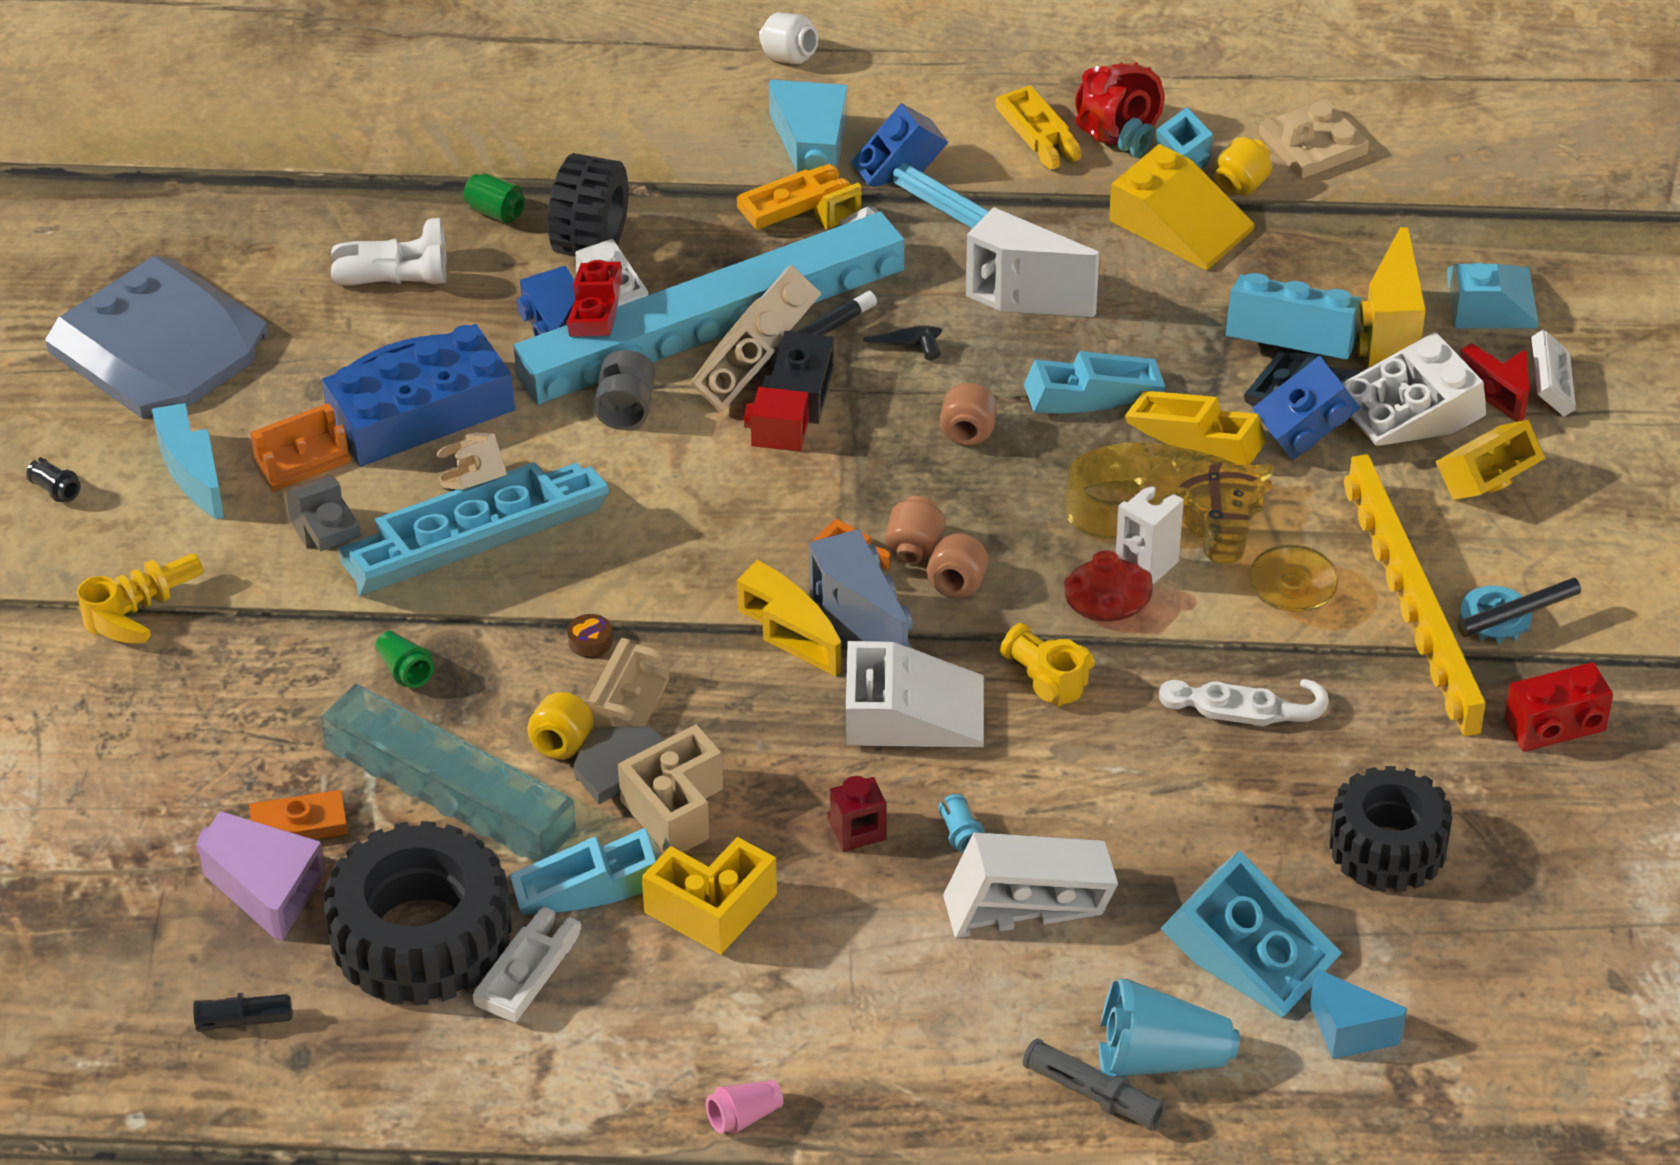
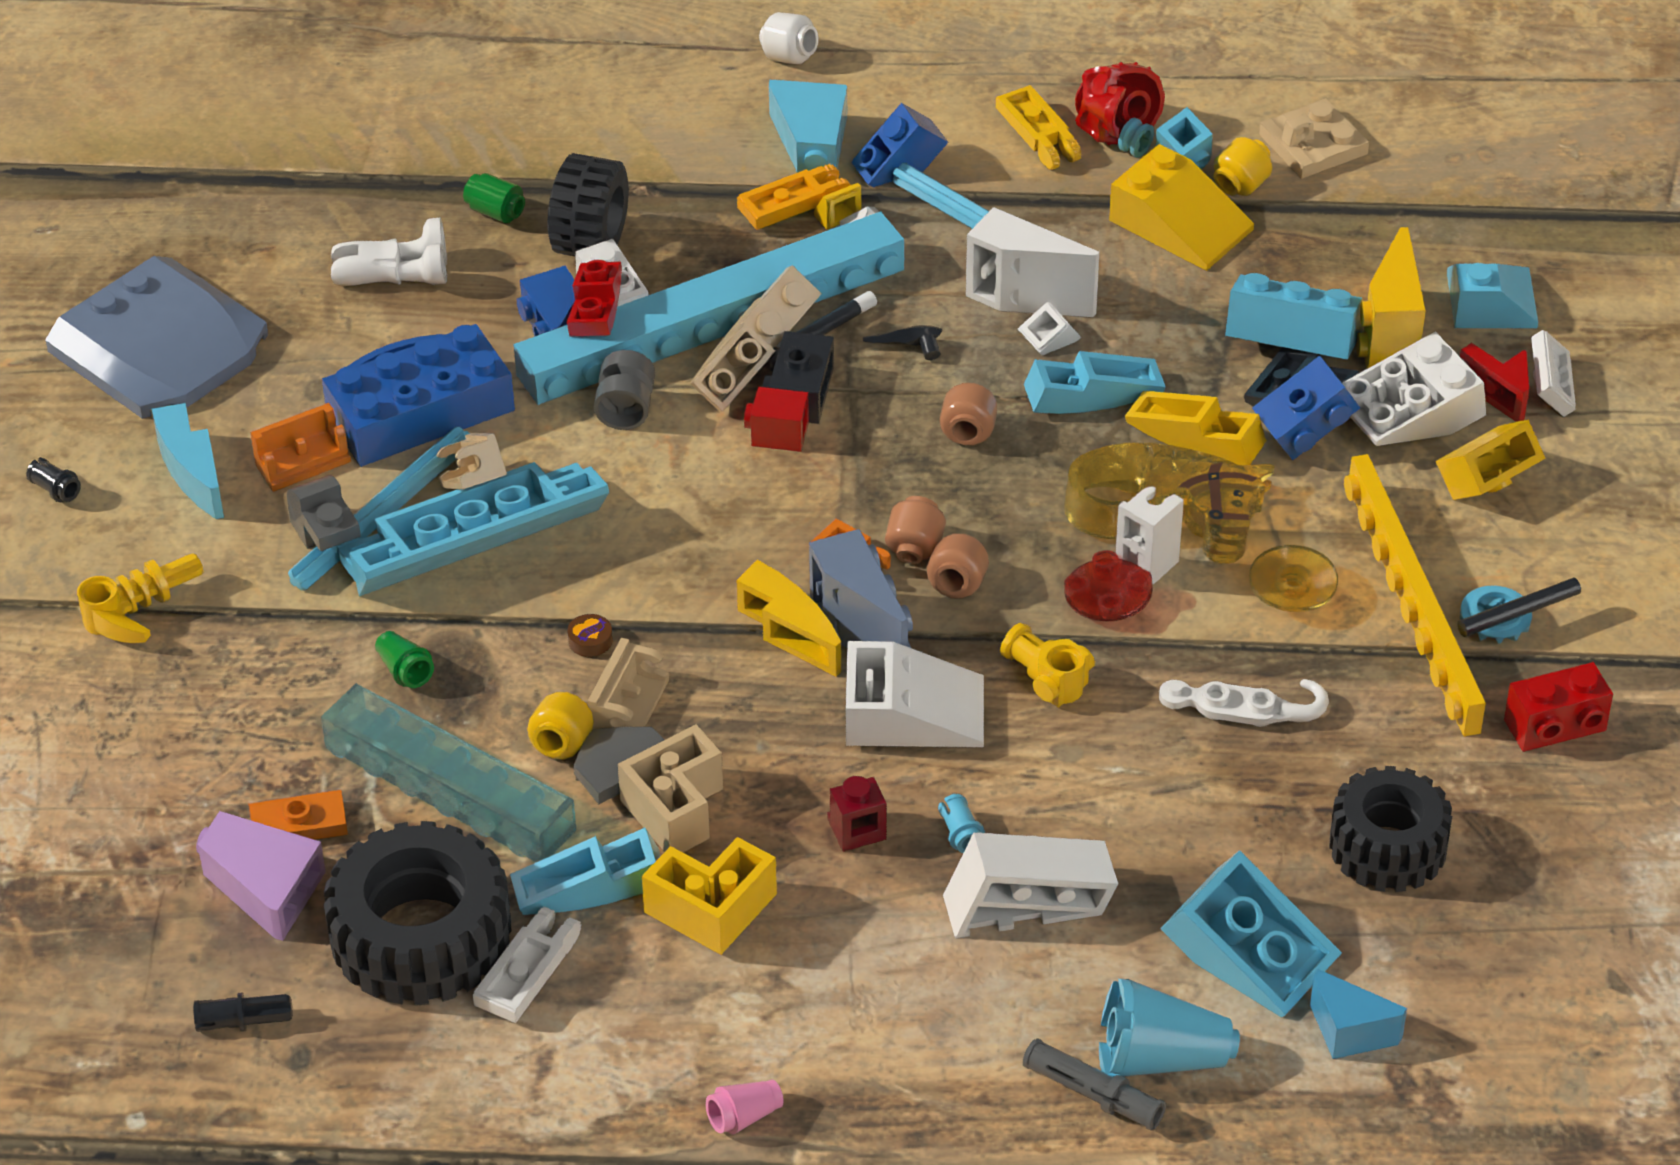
(388, 500): none -> medium azure axle
(1048, 330): none -> white slope

